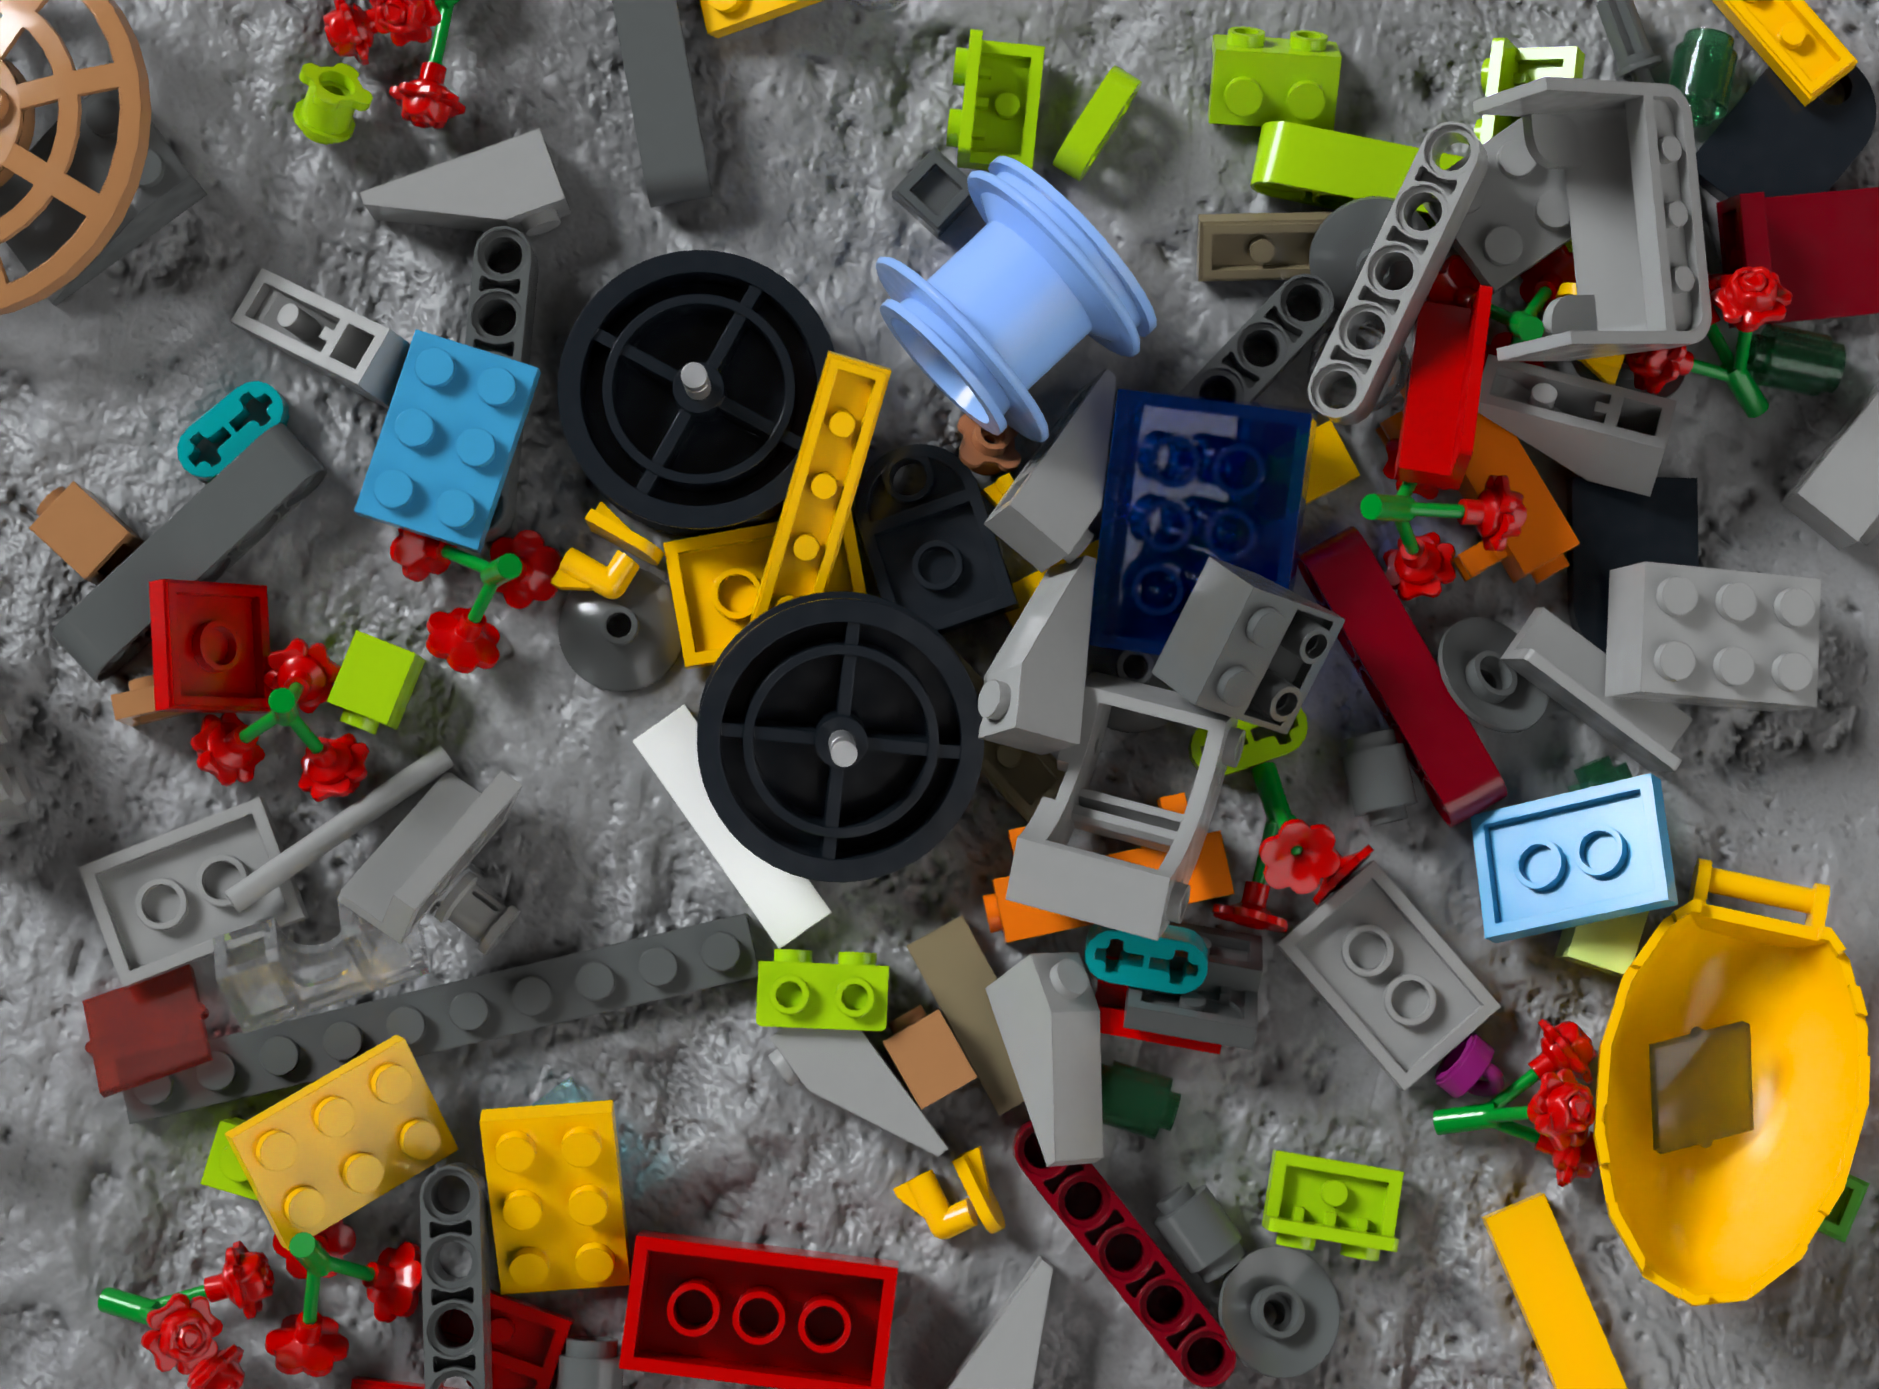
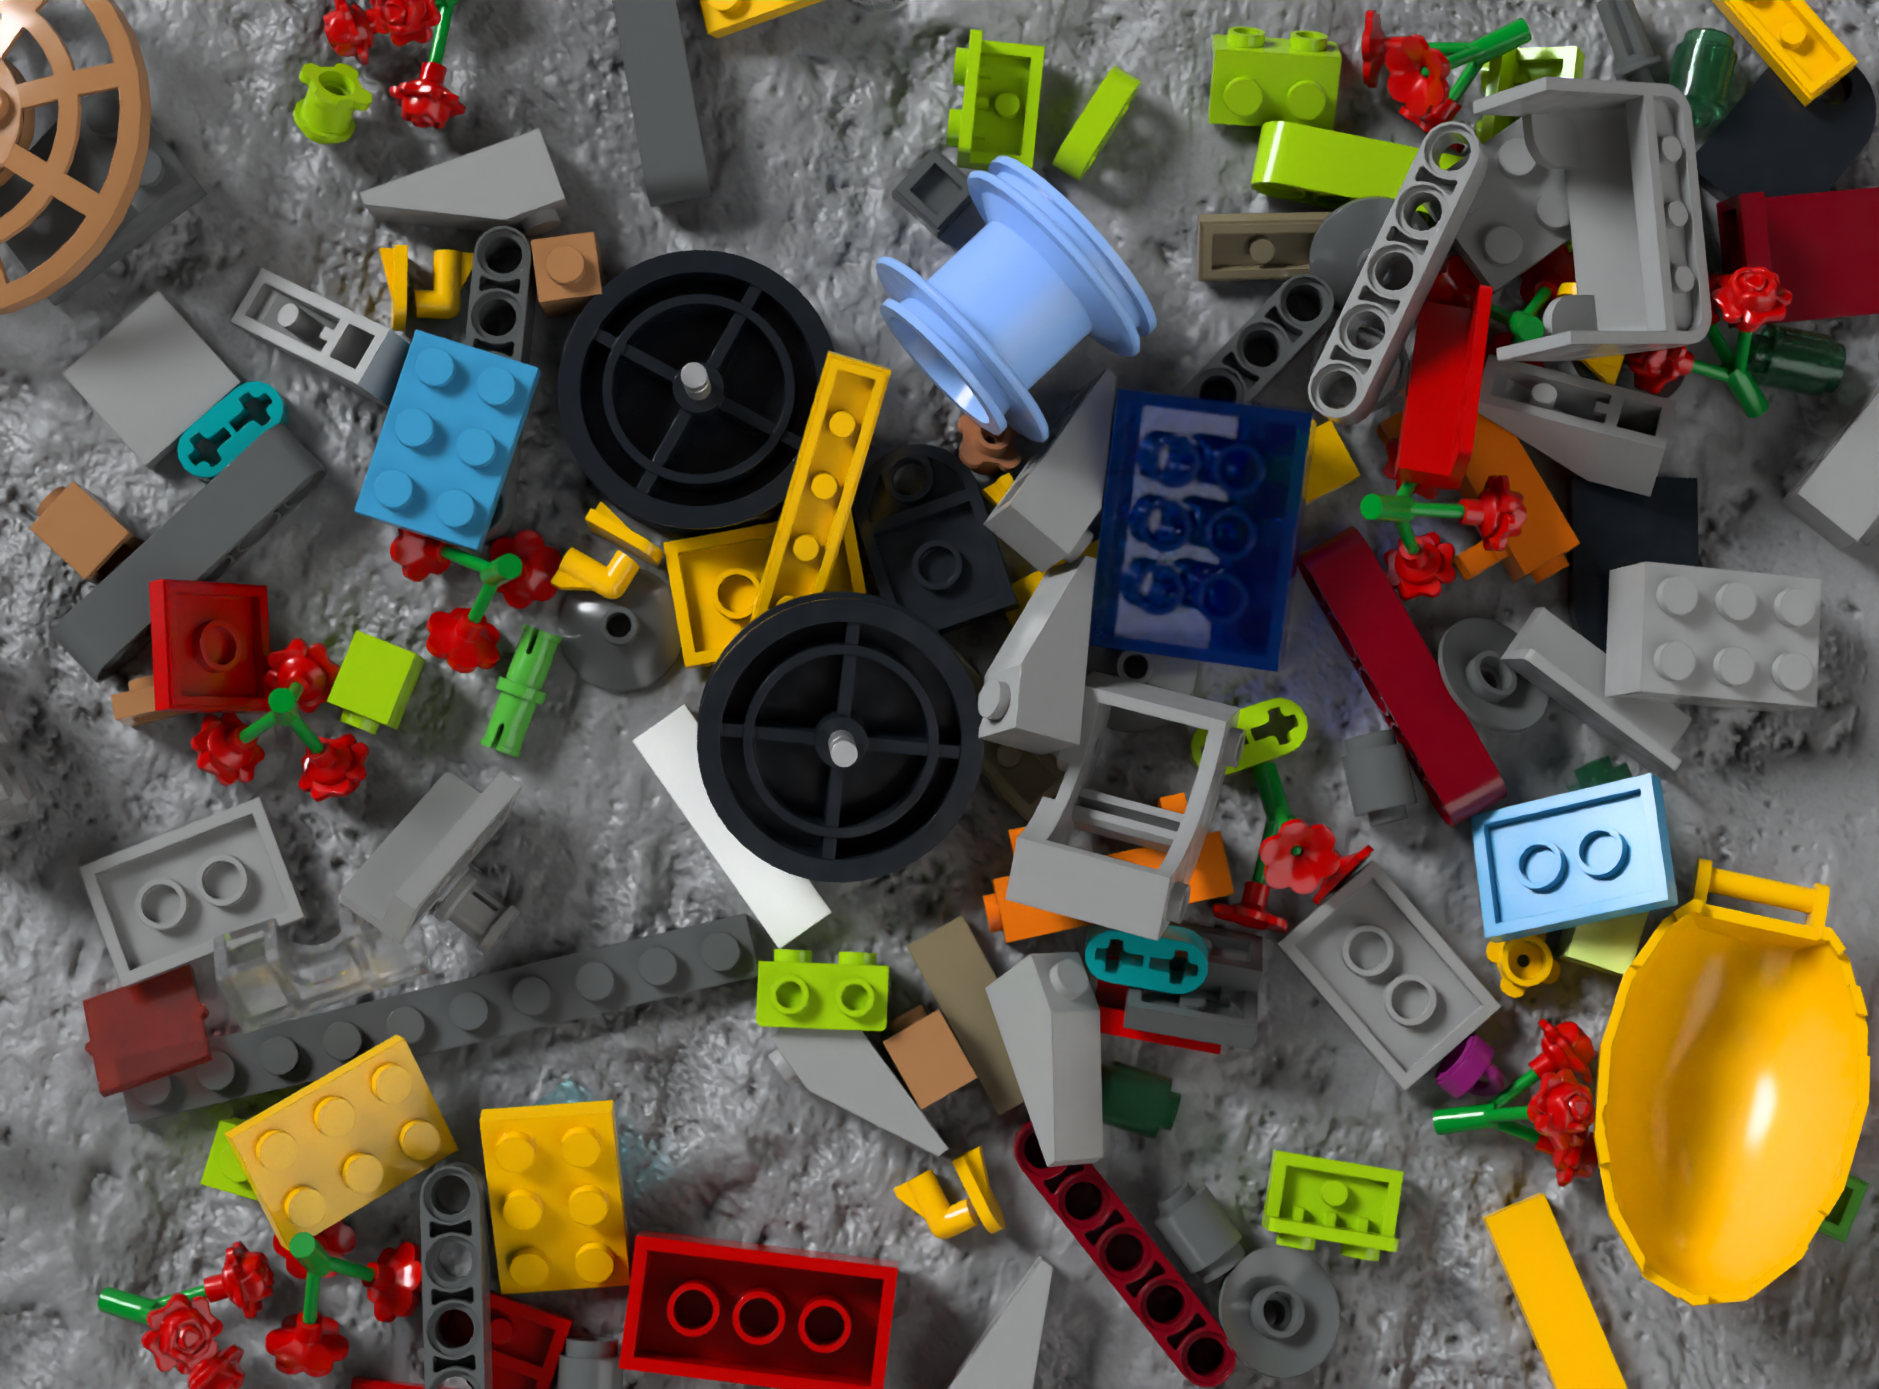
(152, 378): none -> light grey tile
(338, 829): light grey bar -> none
(450, 273): none -> yellow piece
(521, 690): none -> bright green pin
(567, 272): none -> medium nougat brick
(1247, 647): dark grey slope -> none
(1421, 68): none -> red plant
(1517, 978): none -> yellow plate
(1701, 1087): clear smoke piece -> none

